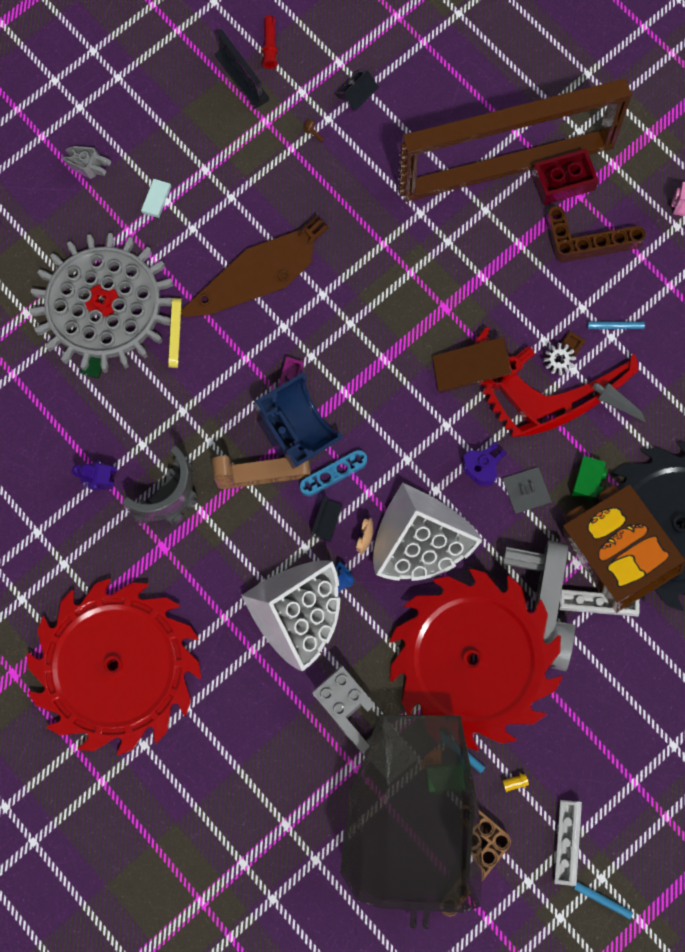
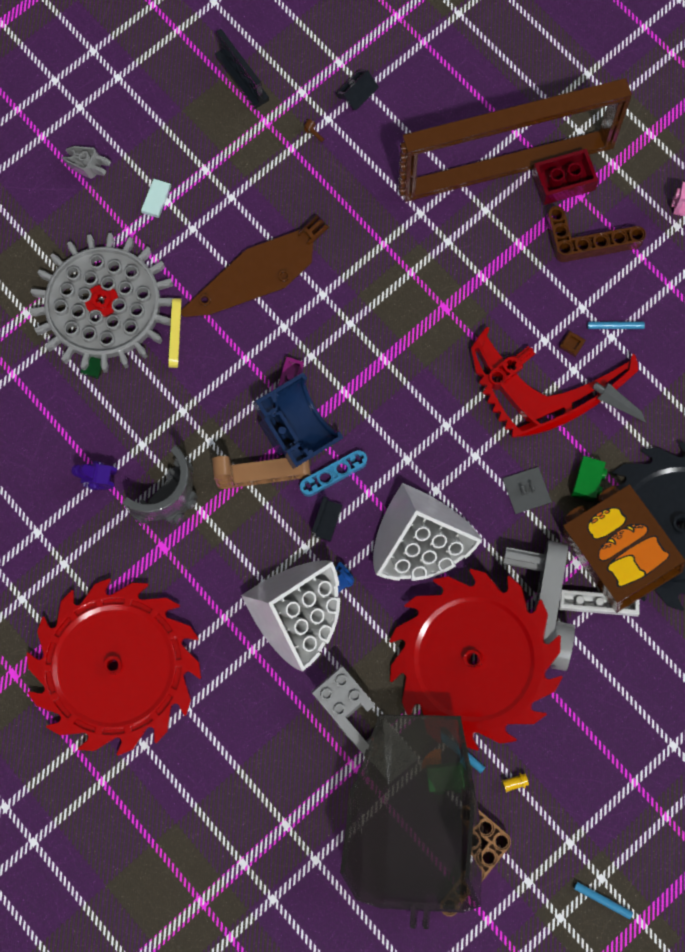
(269, 49): red pin -> none
(367, 529): light nougat dish -> none
(472, 364): reddish brown tile -> none
(484, 464): dark purple hinge -> none
(558, 365): white gear -> none
(568, 843): white brick -> none

